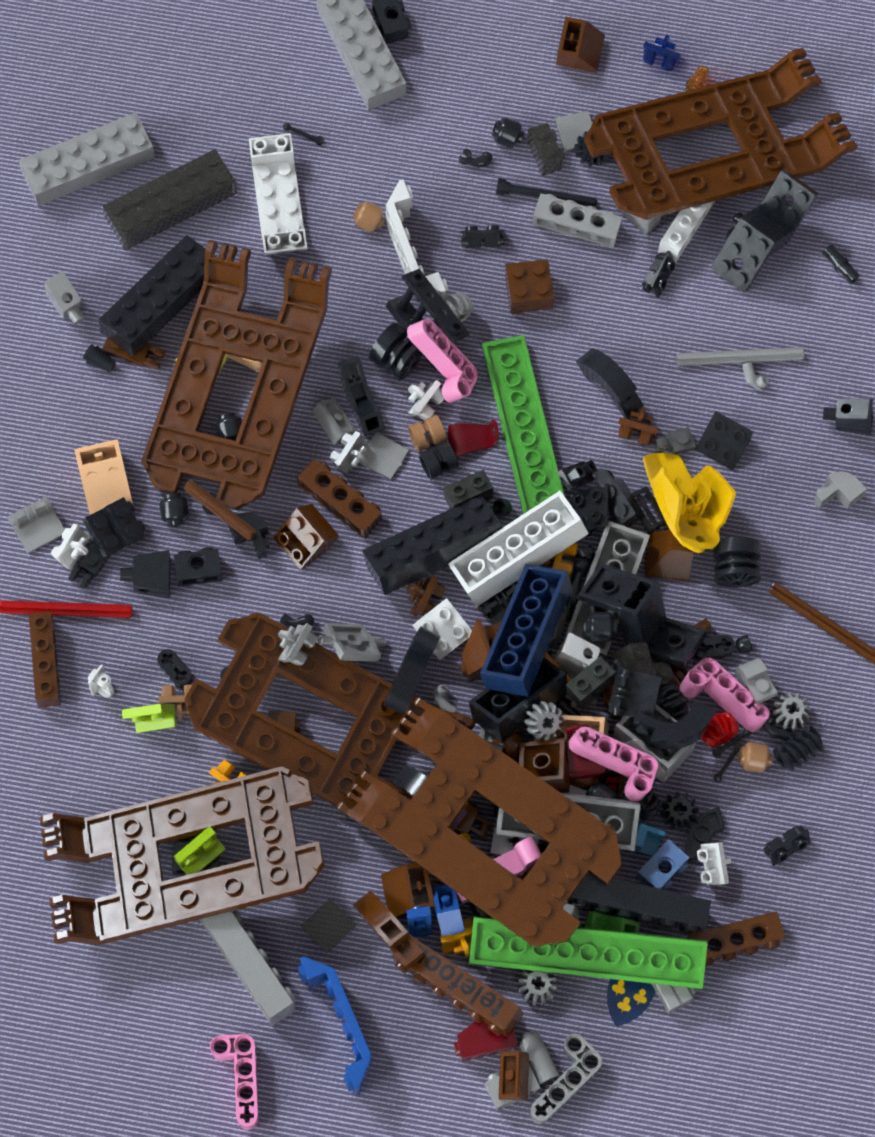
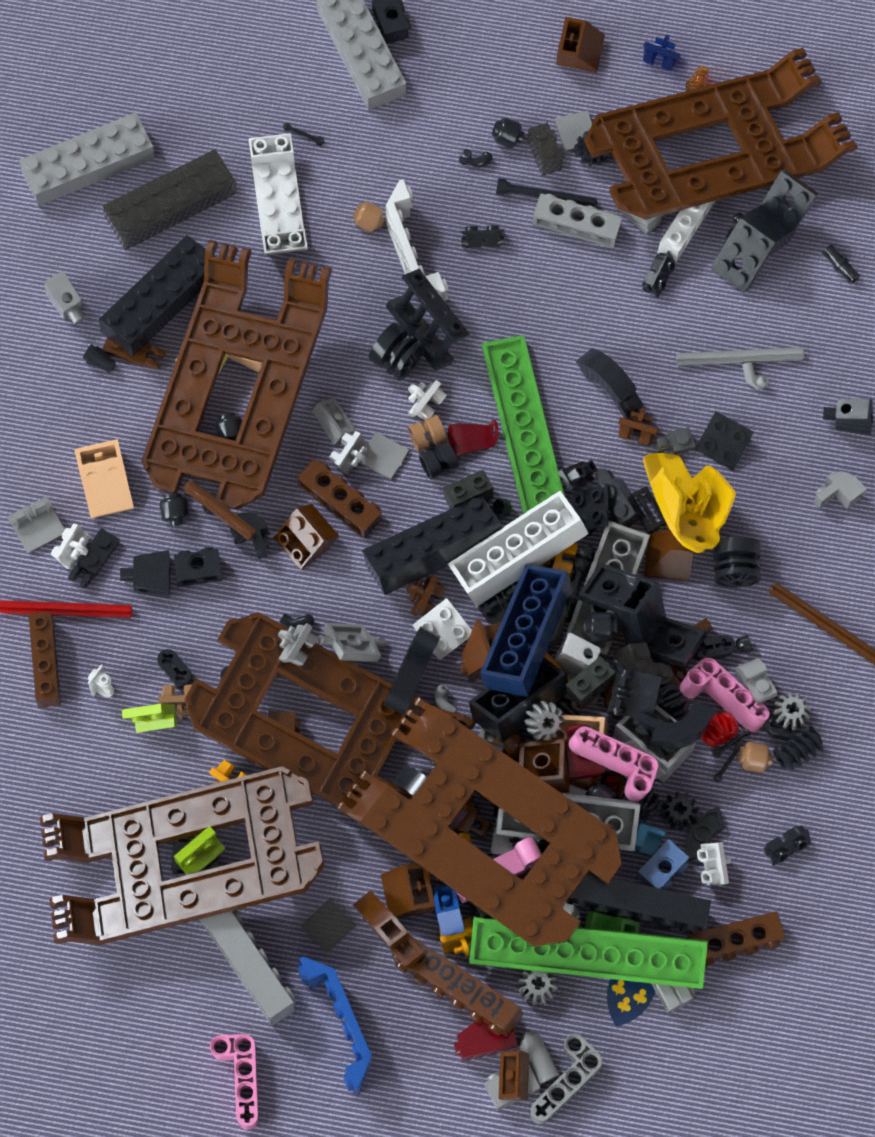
(114, 527): black plate -> none
(359, 396): black arch -> none
(419, 921): blue plate -> none
(446, 357): bright pink beam -> none
(460, 305): light grey gear -> none
(529, 286): reddish brown brick -> none

